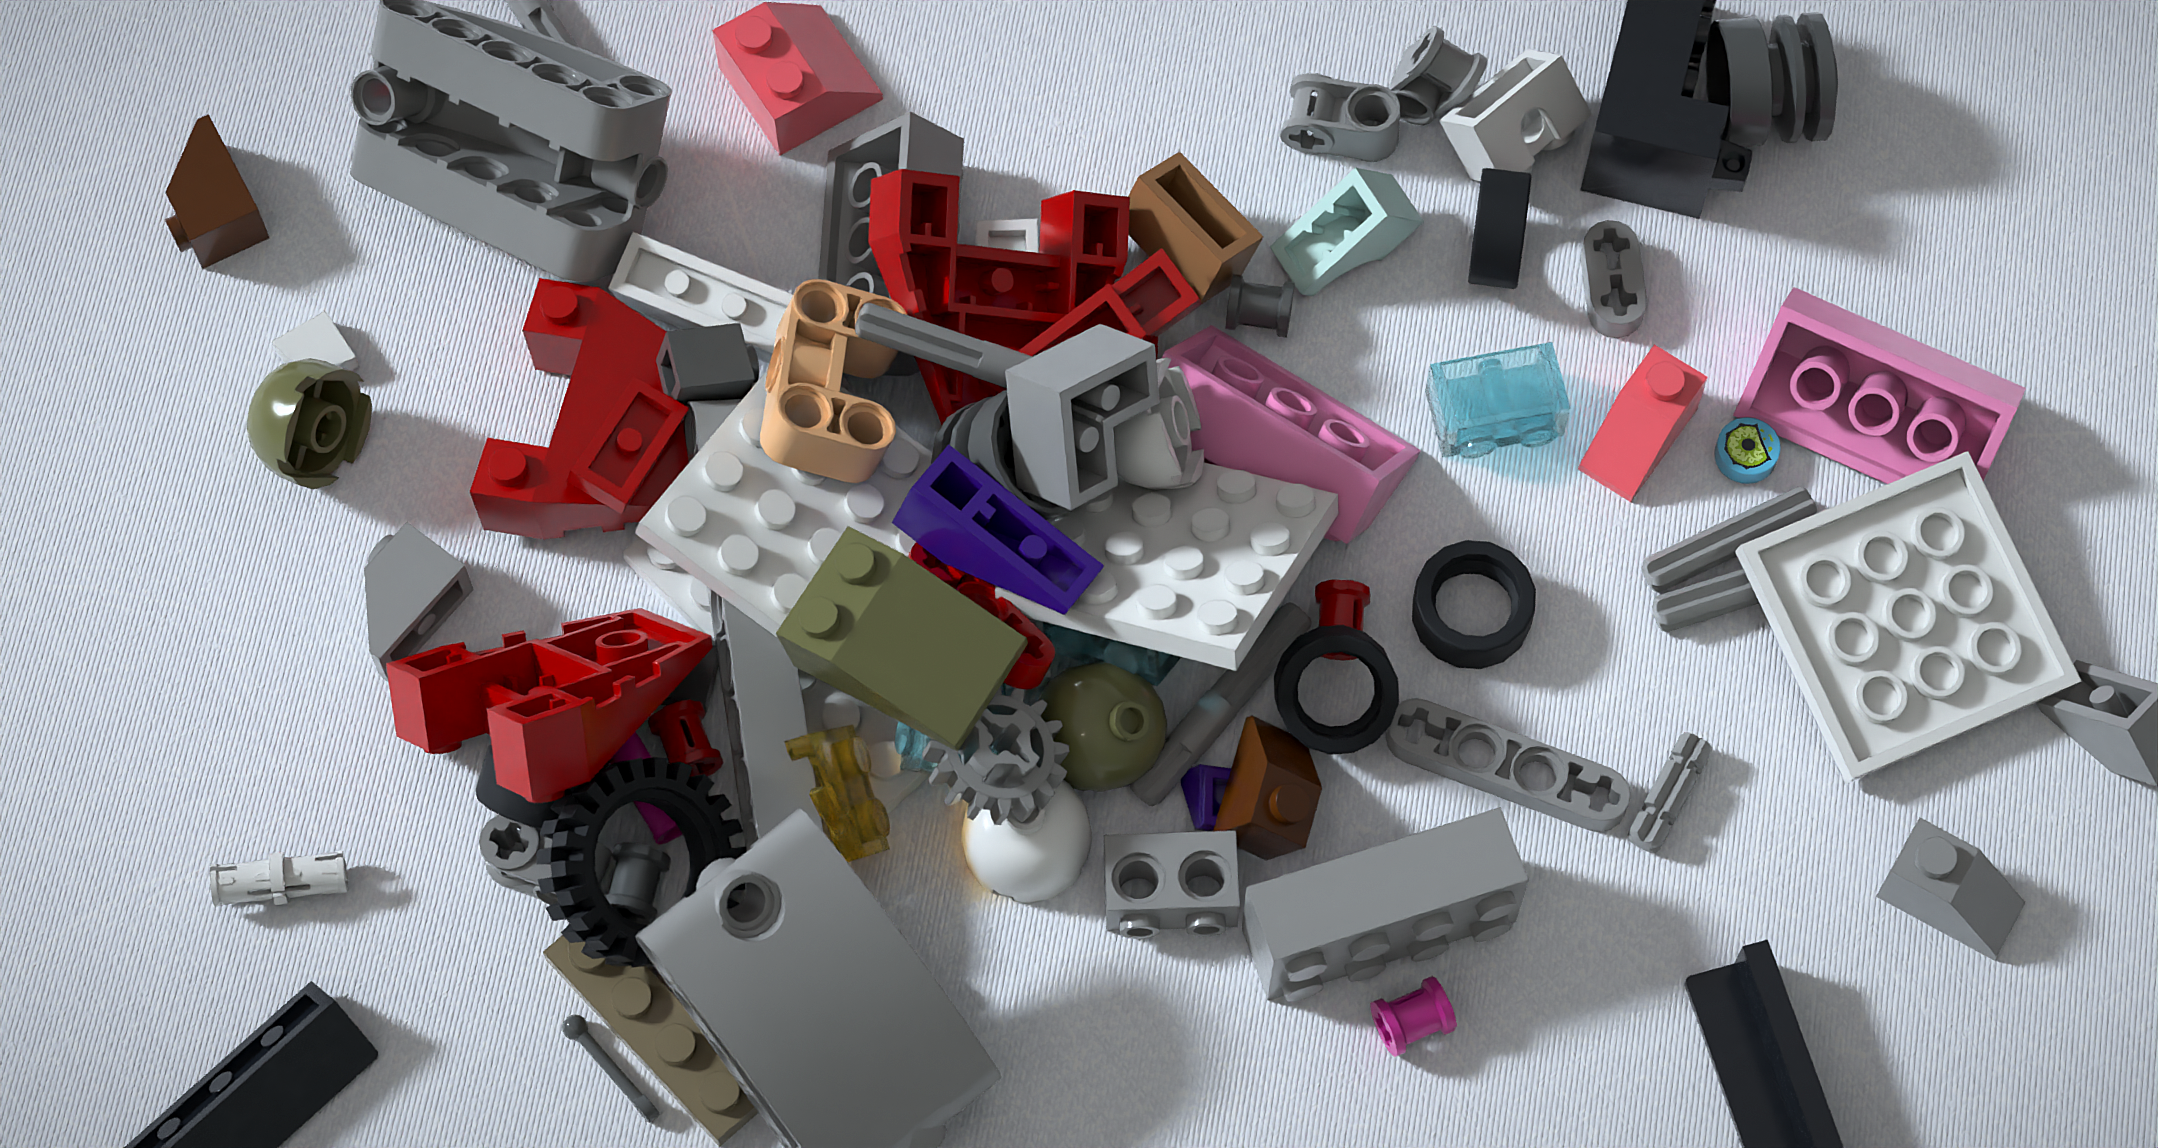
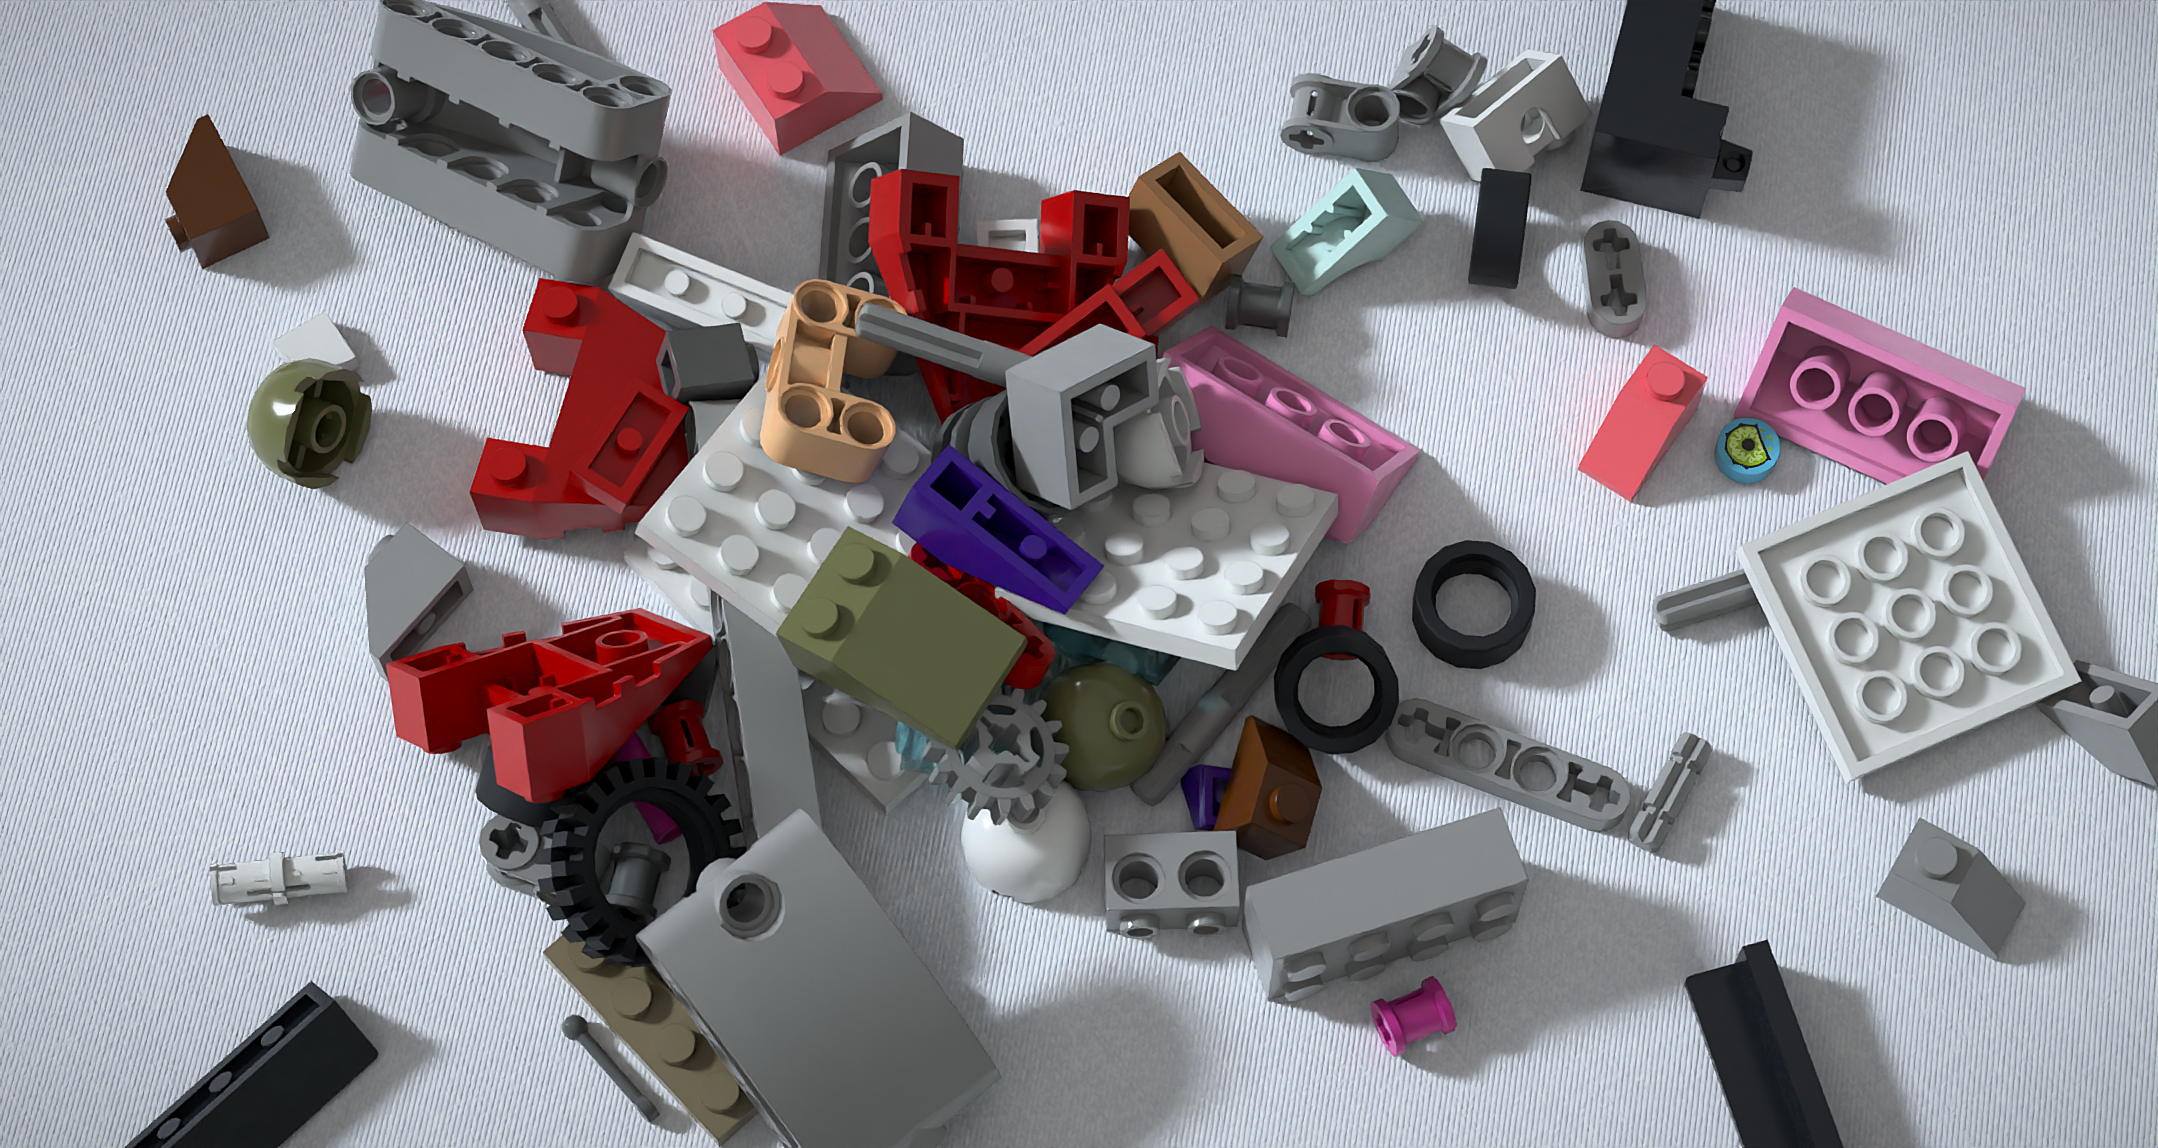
(845, 798): clear yellow wing -> none
(1497, 400): clear light blue brick -> none
(1722, 540): light grey axle -> none
(1786, 79): dark grey wheel -> none

